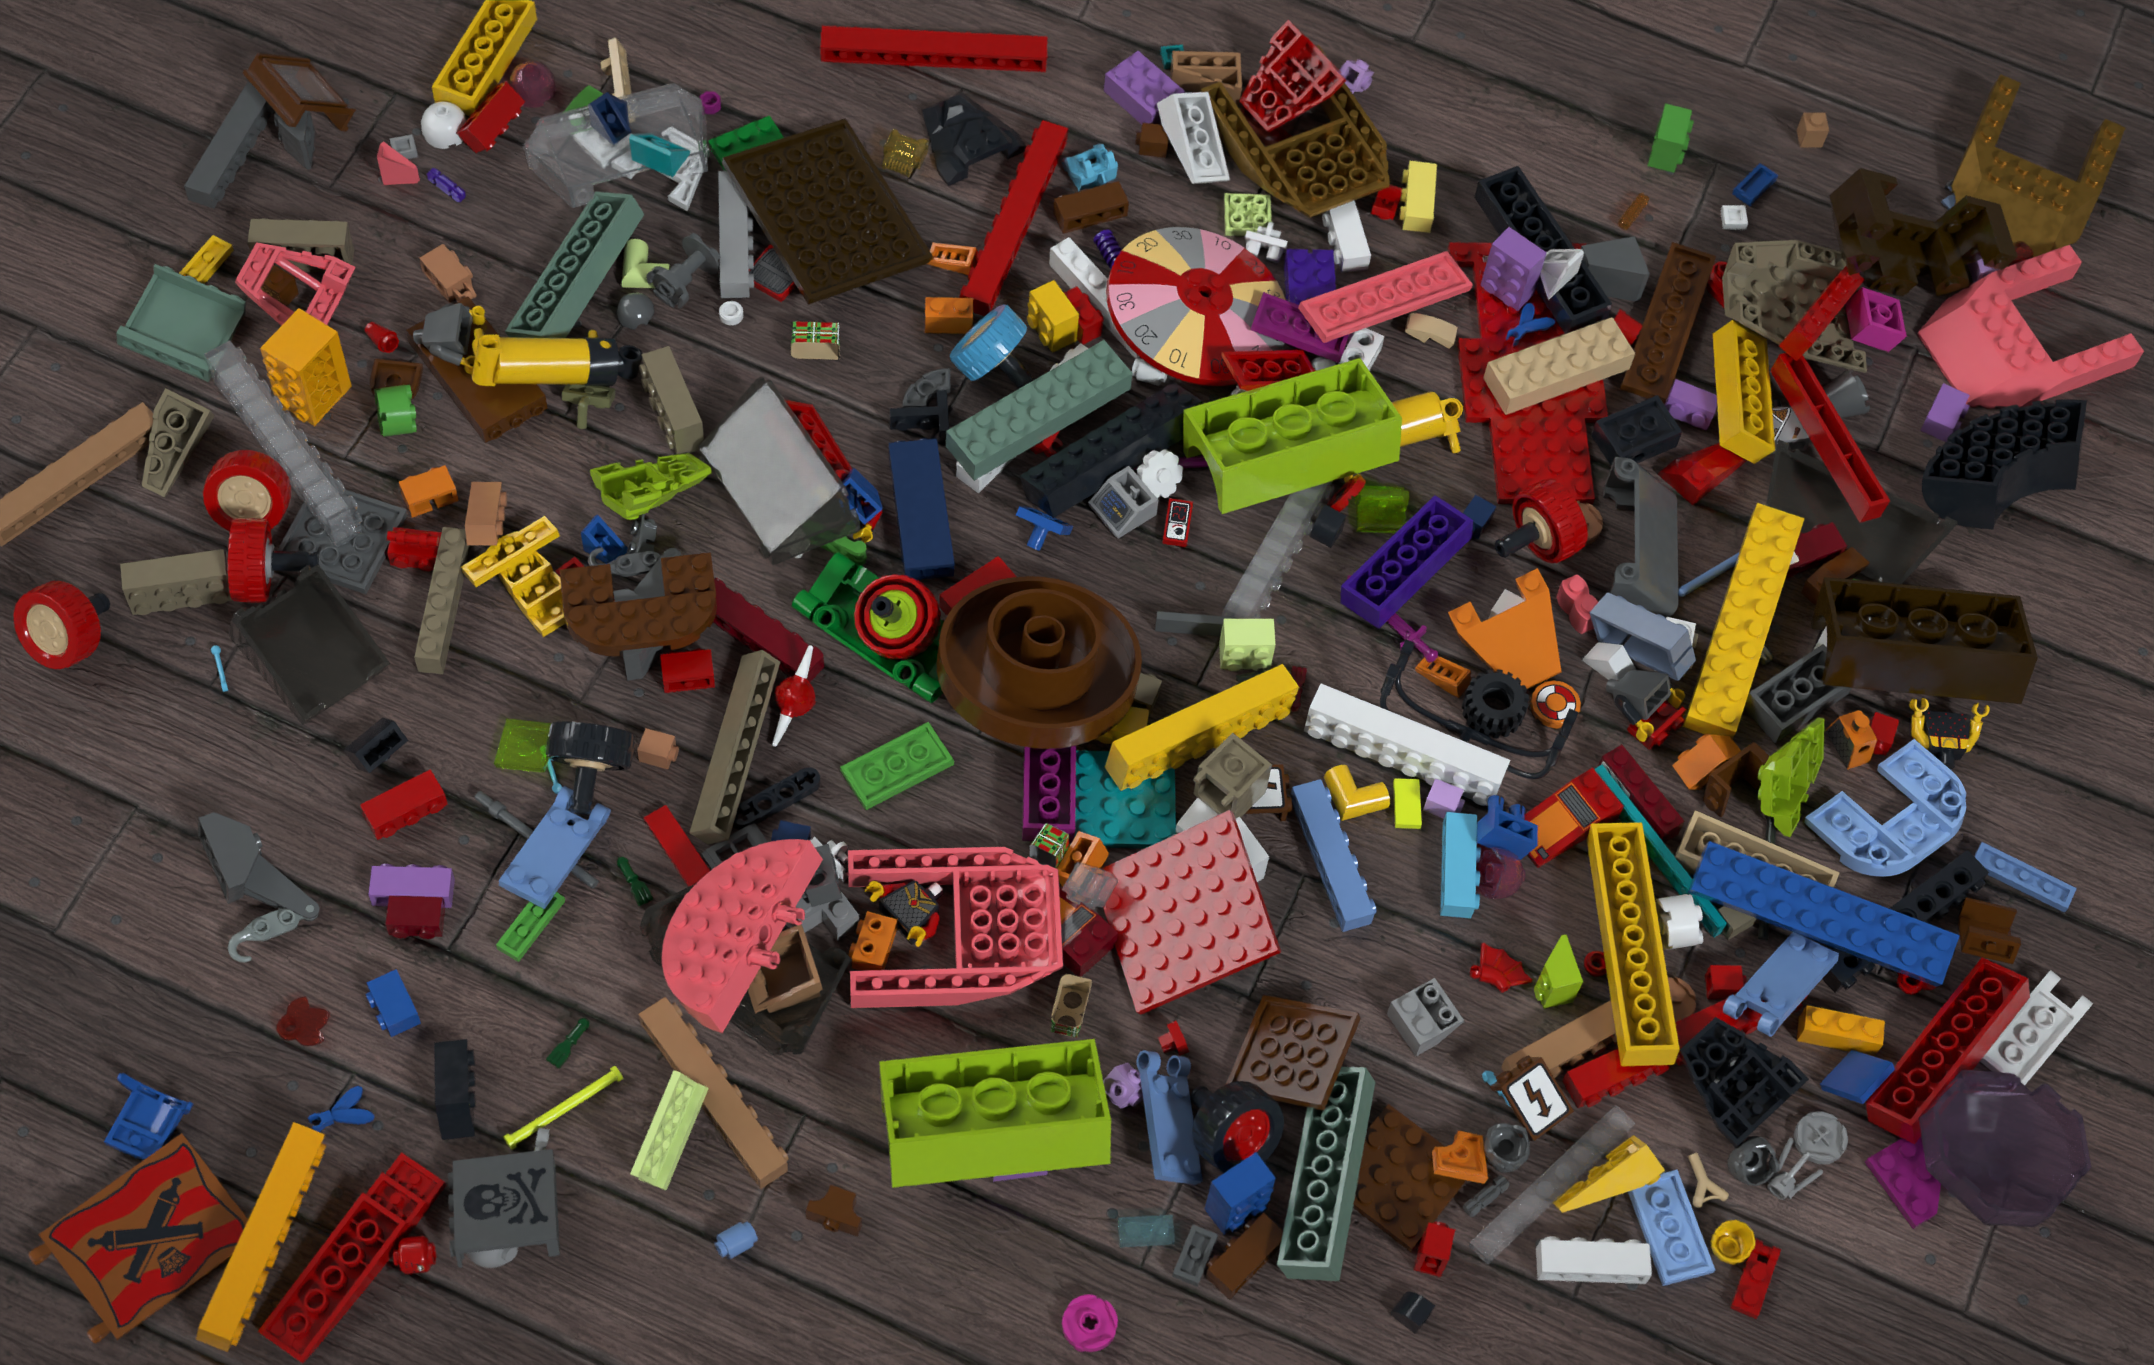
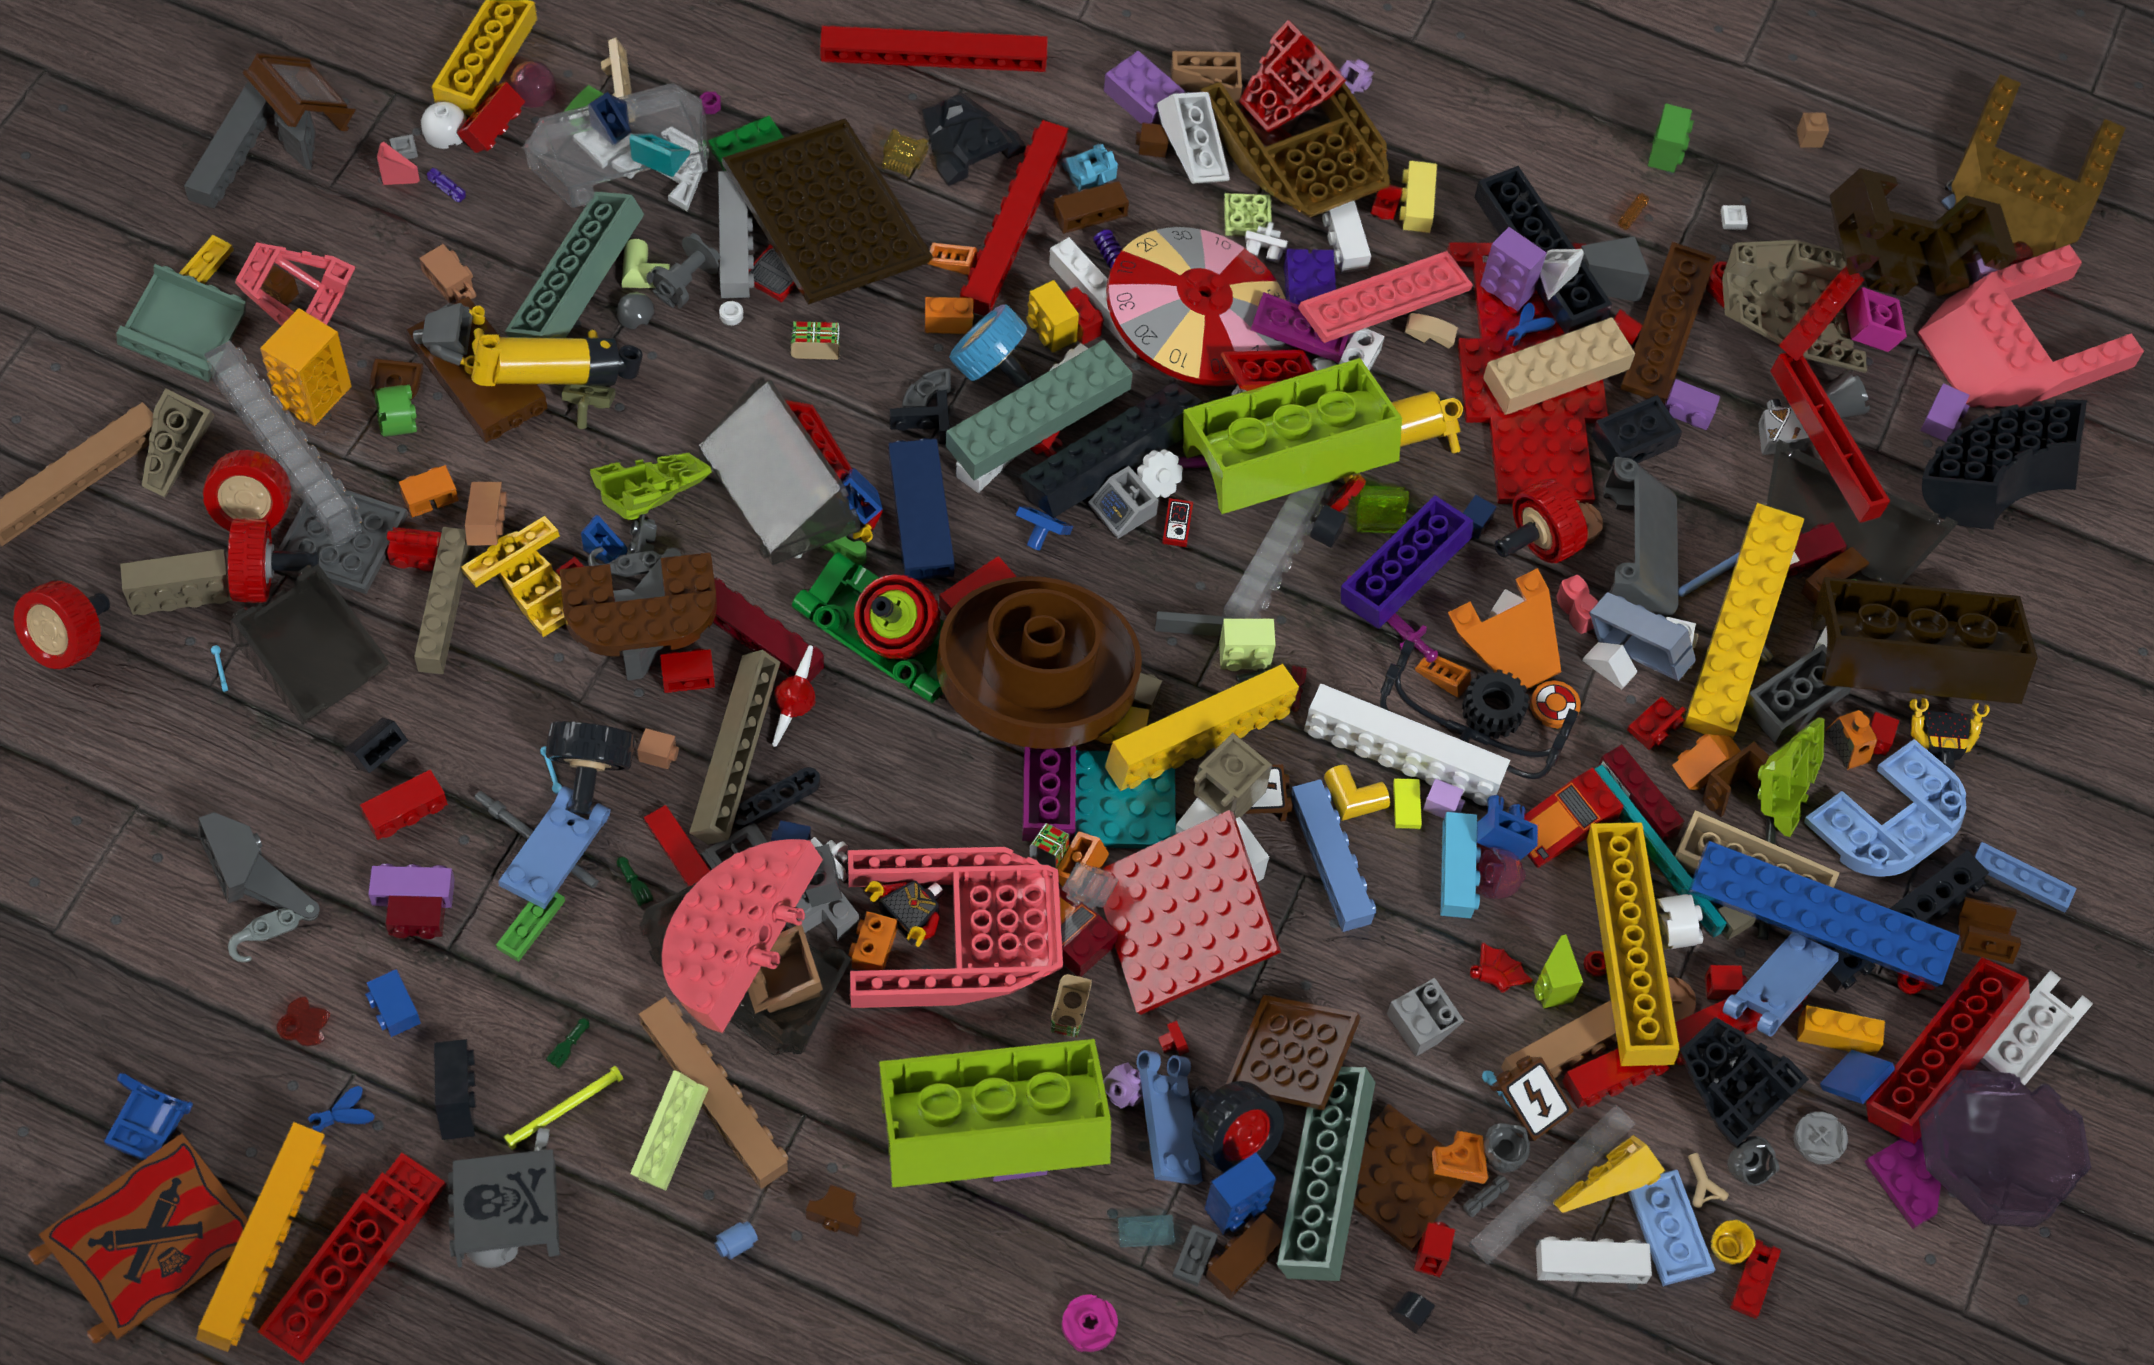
(313, 236): dark tan brick -> none
(382, 337): red cone -> none
(415, 1255): red head -> none
(523, 746): clear neon green tile -> none
(671, 401): dark tan brick -> none
(897, 765): bright green tile -> none
(1147, 373): white brick -> none
(1166, 54): teal tile -> none
(1640, 695): dark grey torso -> none
(1700, 471): red wedge -> none
(1743, 392): yellow brick -> none
(1754, 184): blue tile -> none
(1782, 1184): light grey plant -> none

